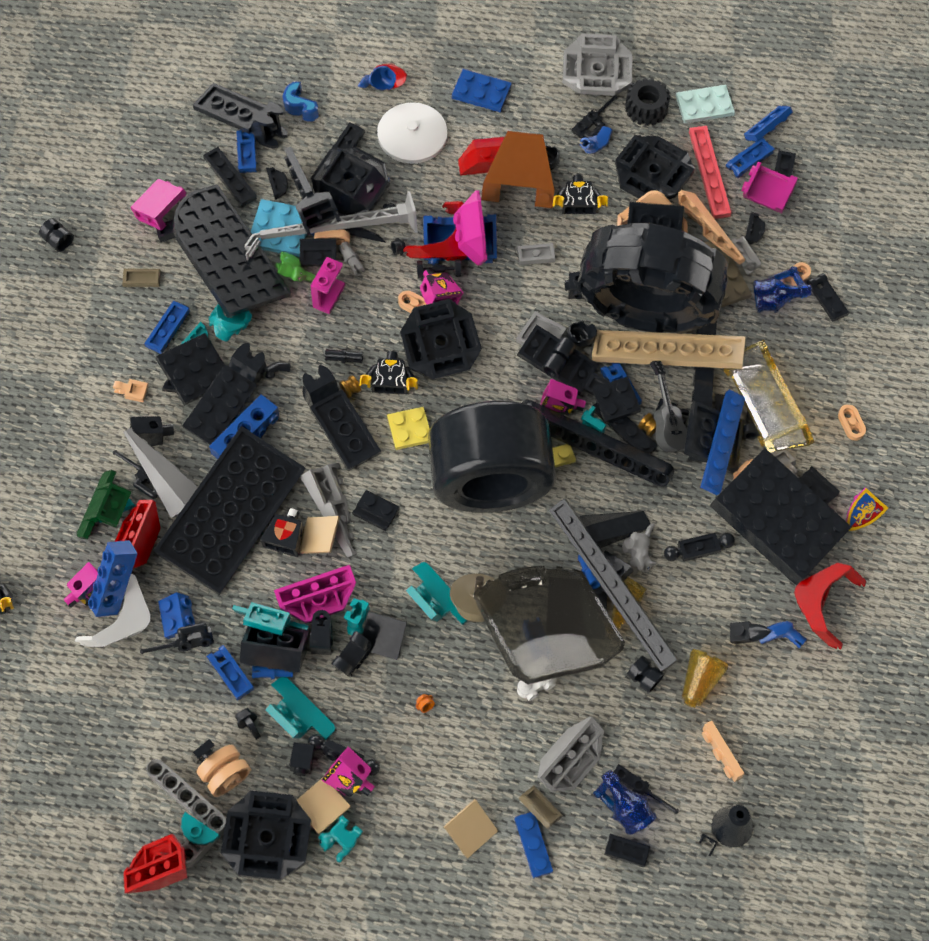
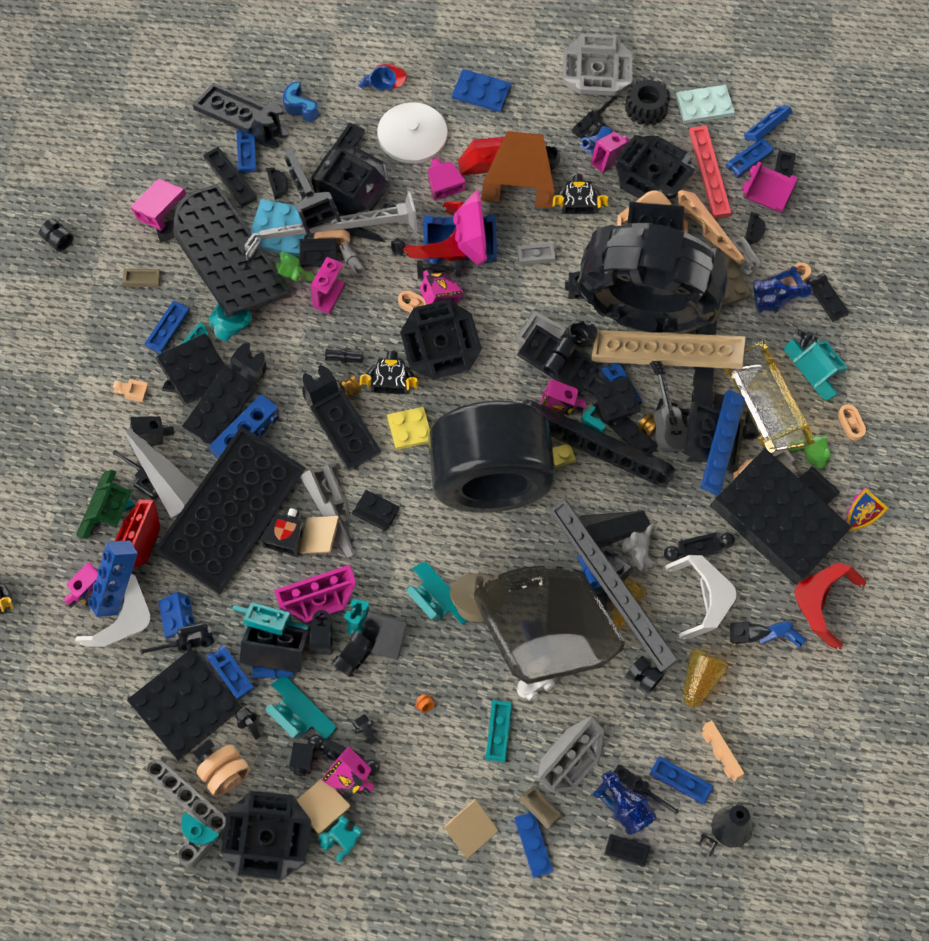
(156, 866): red wedge -> none
(184, 704): none -> black plate
(276, 366): black arm -> none
(362, 725): none -> black piece
(444, 179): none -> dark pink torso
(498, 731): none -> teal tile
(607, 151): none -> dark pink torso
(681, 780): none -> blue tile
(716, 589): none -> white piece
(805, 337): none -> black plant
(816, 453): none -> bright green animal
(817, 364): none -> teal plate

